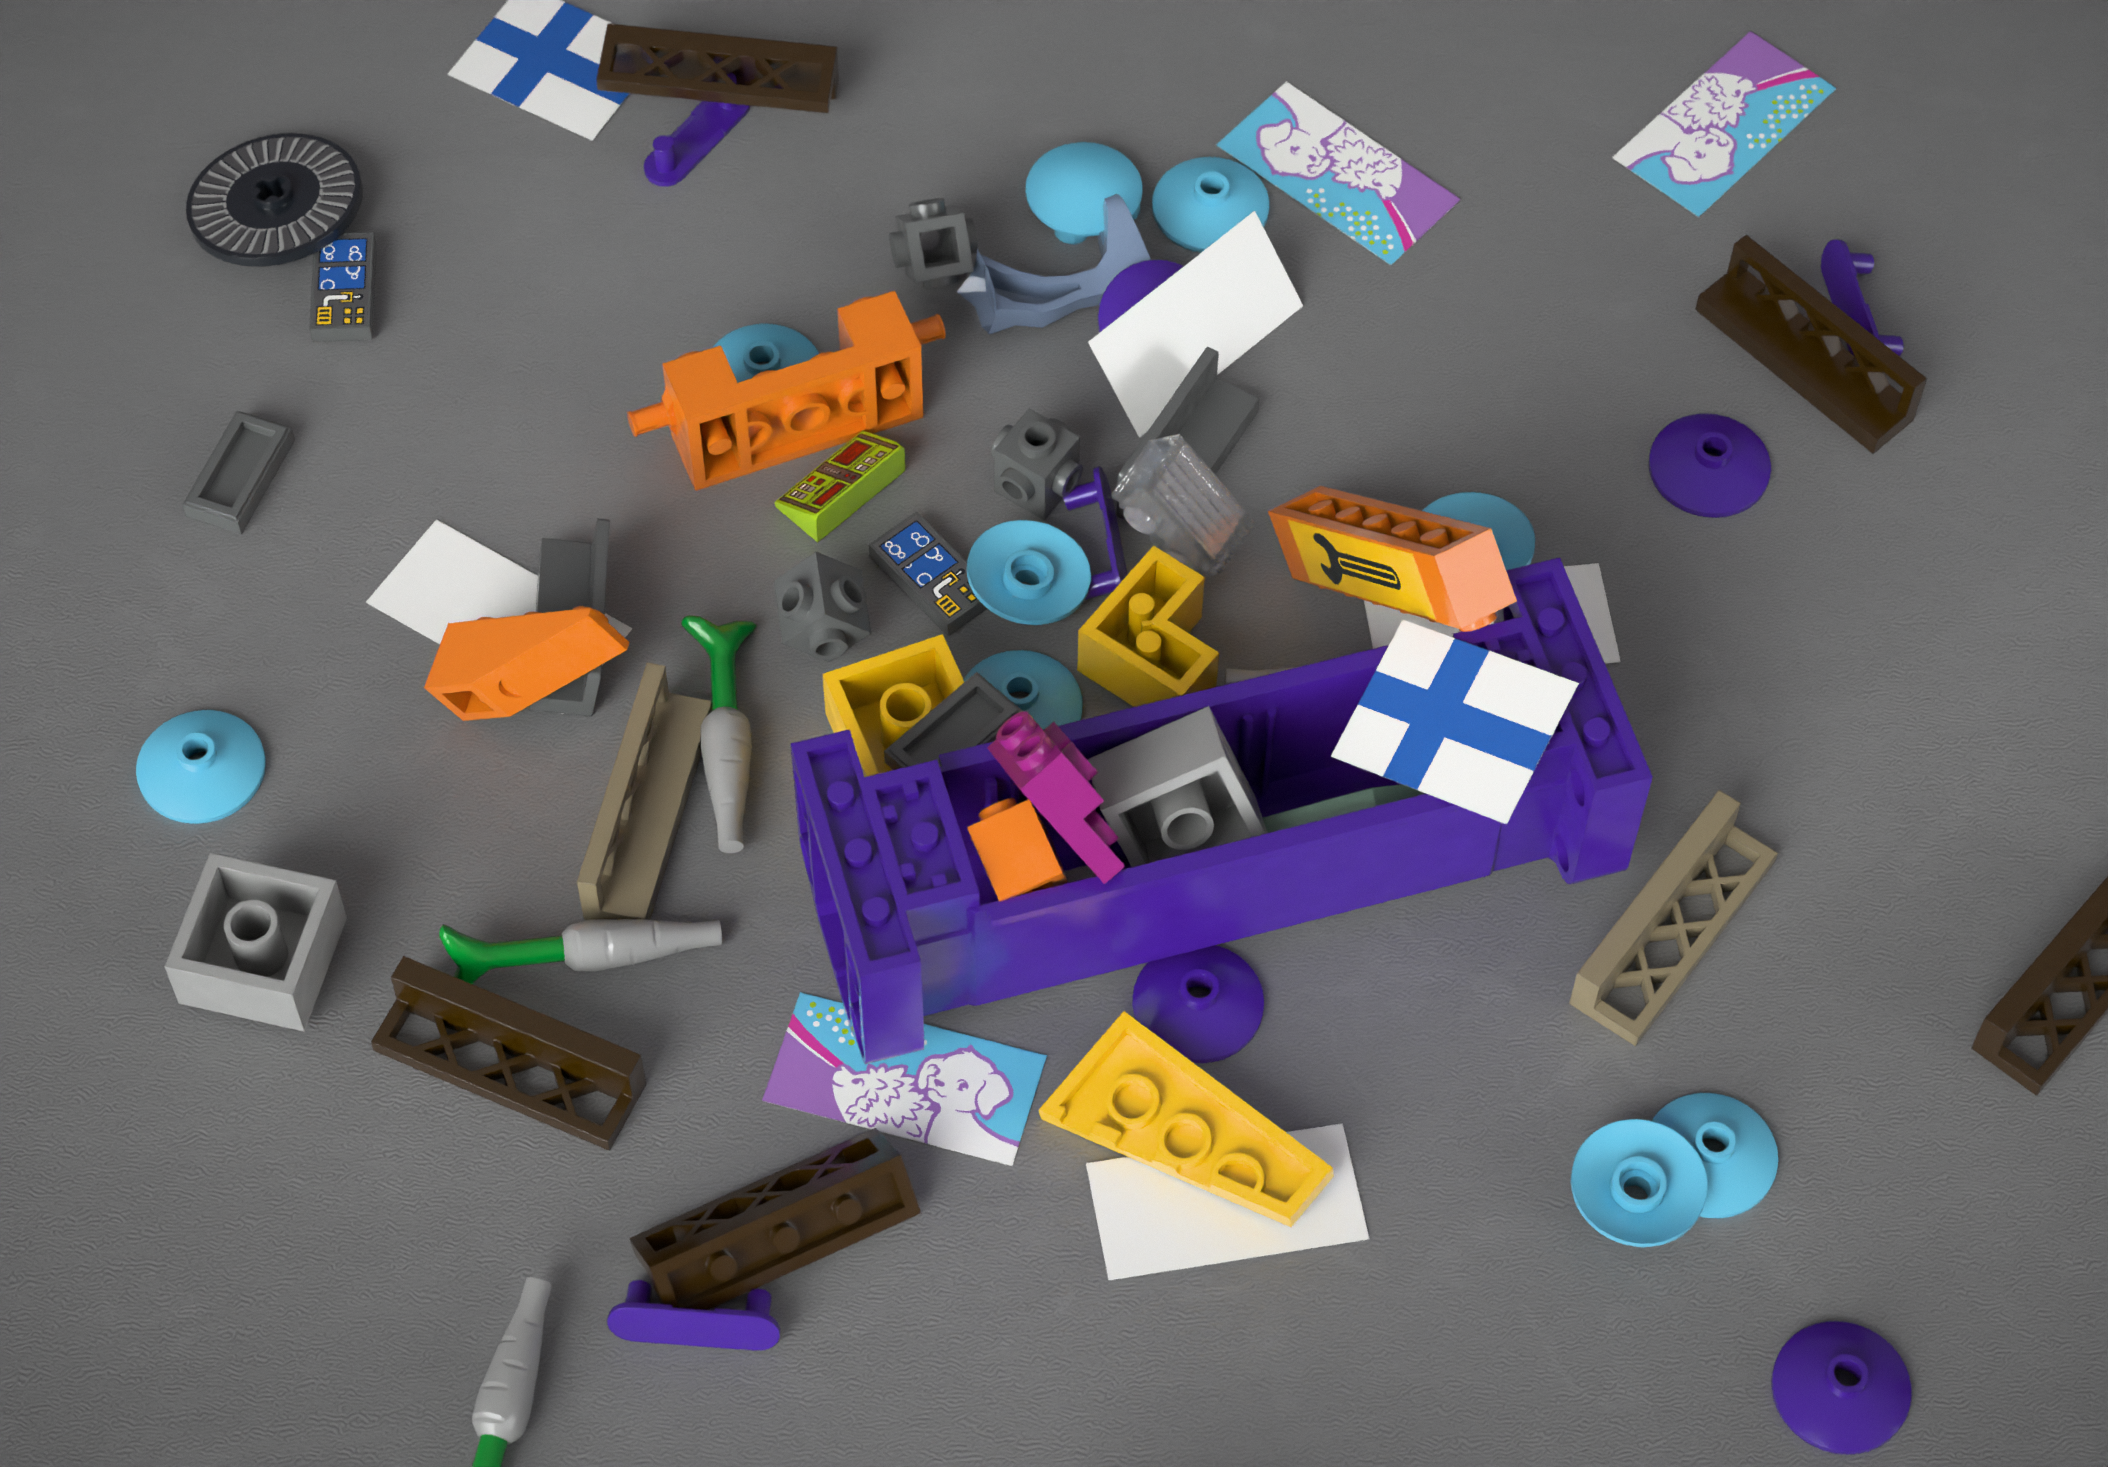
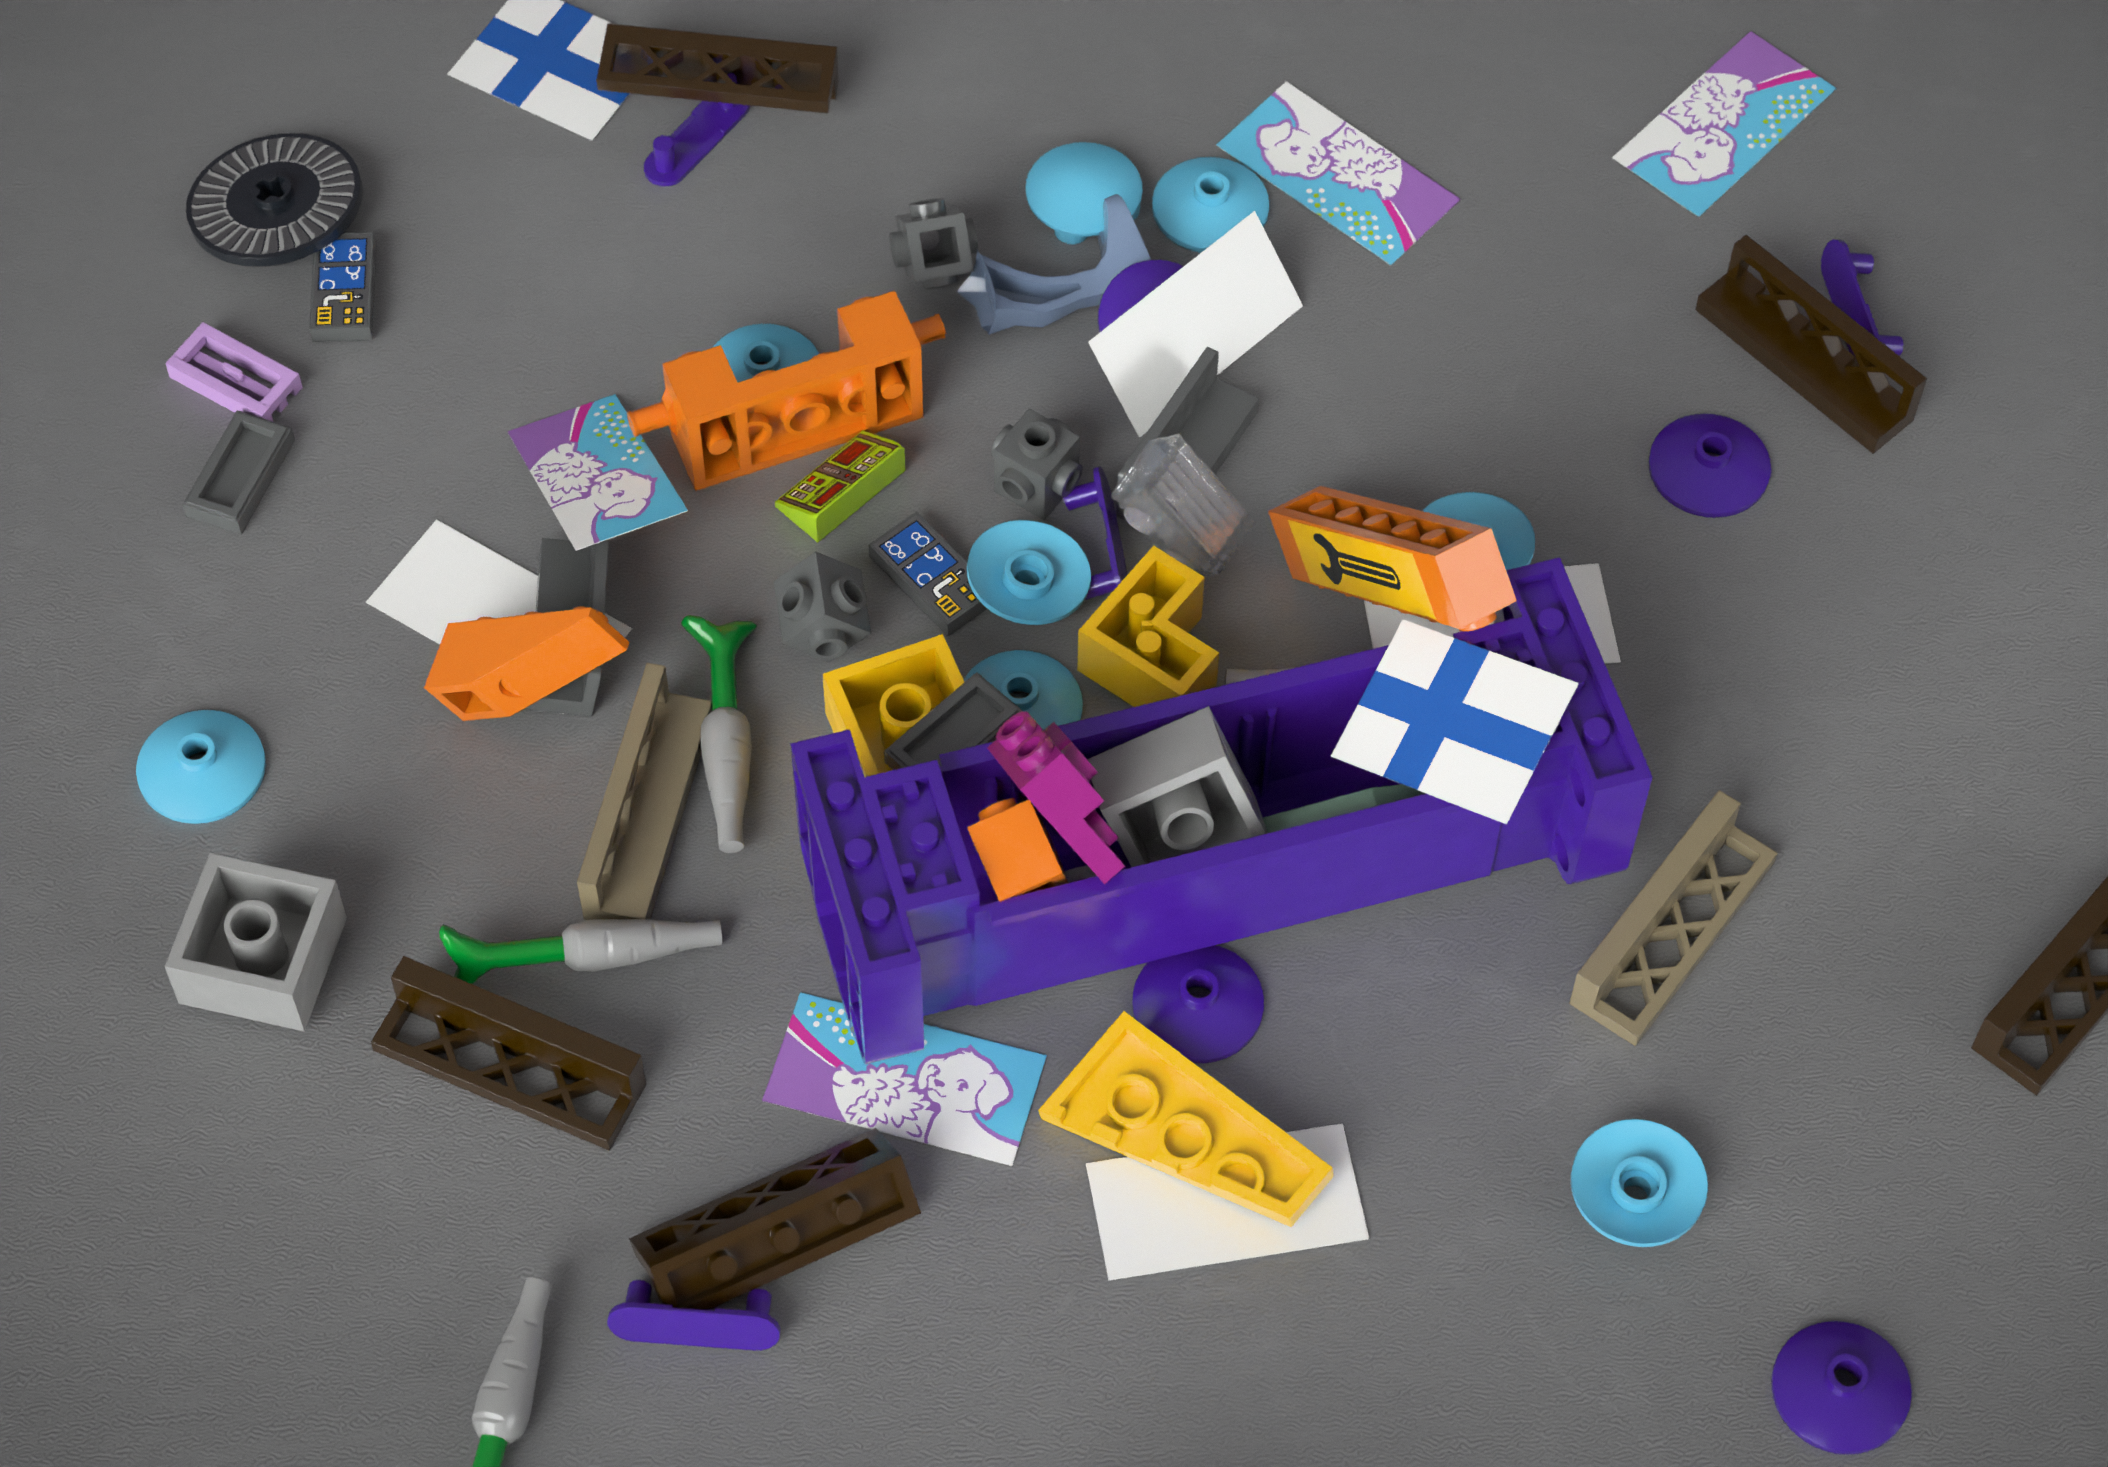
(181, 370): none -> lavender tile
(596, 472): none -> sticker
(1747, 1166): medium azure dish -> none

